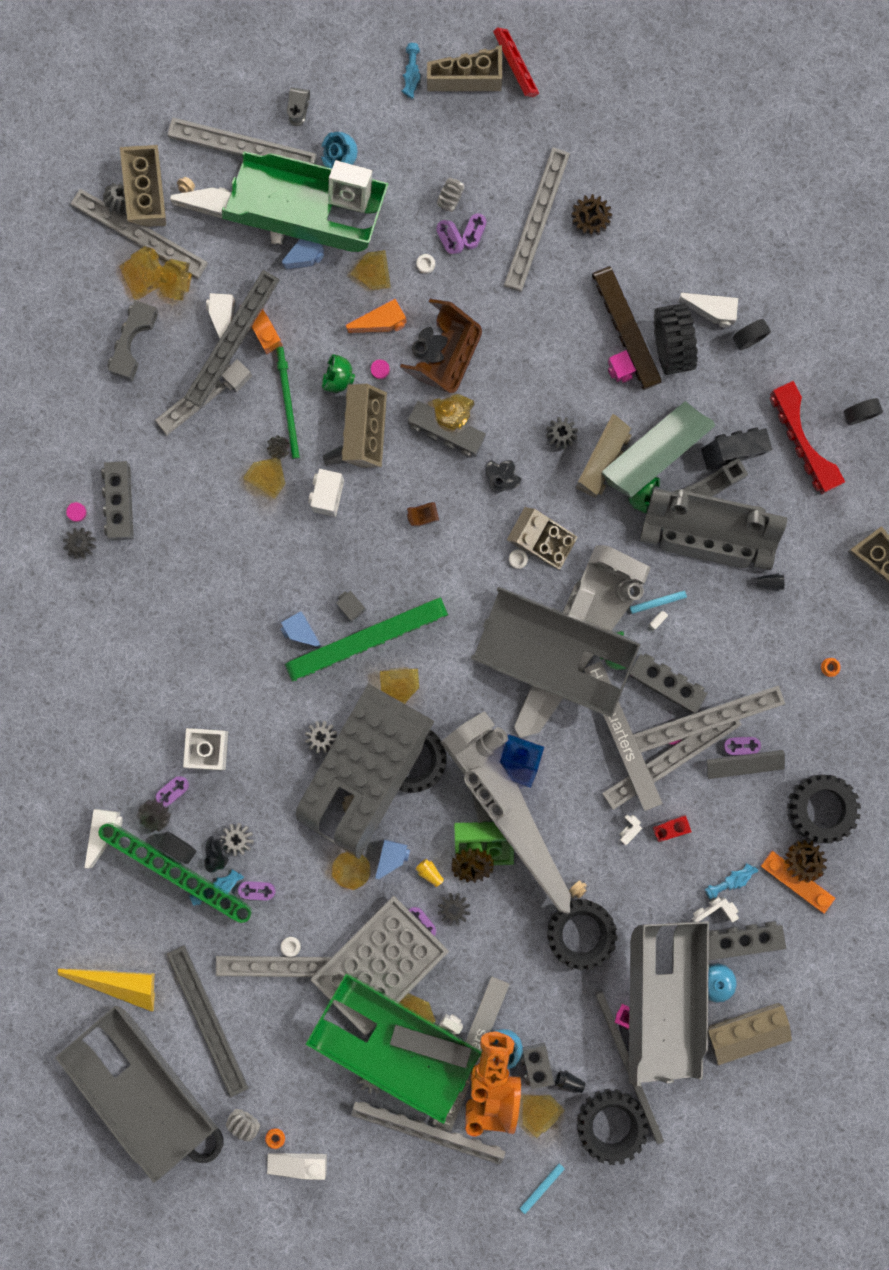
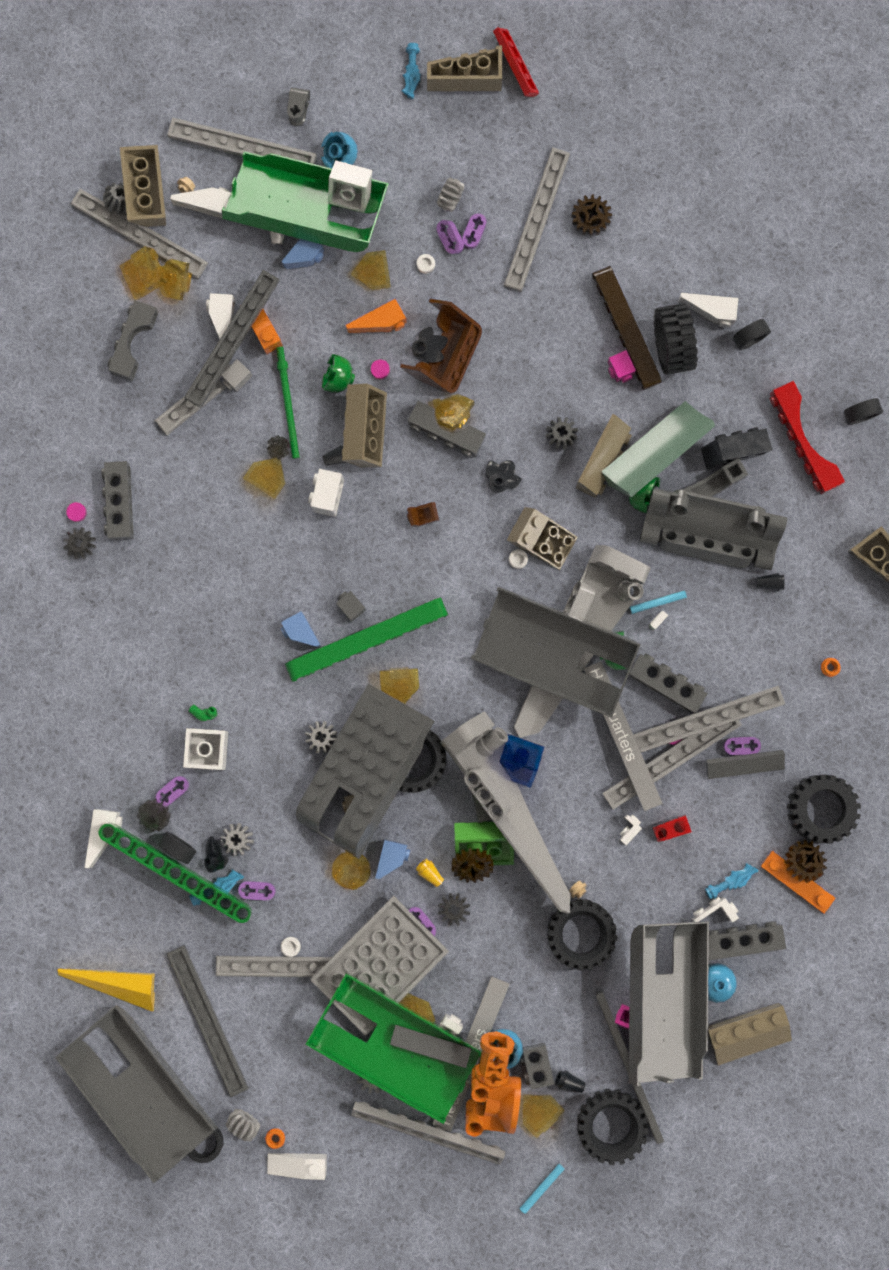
(203, 715): none -> green arm

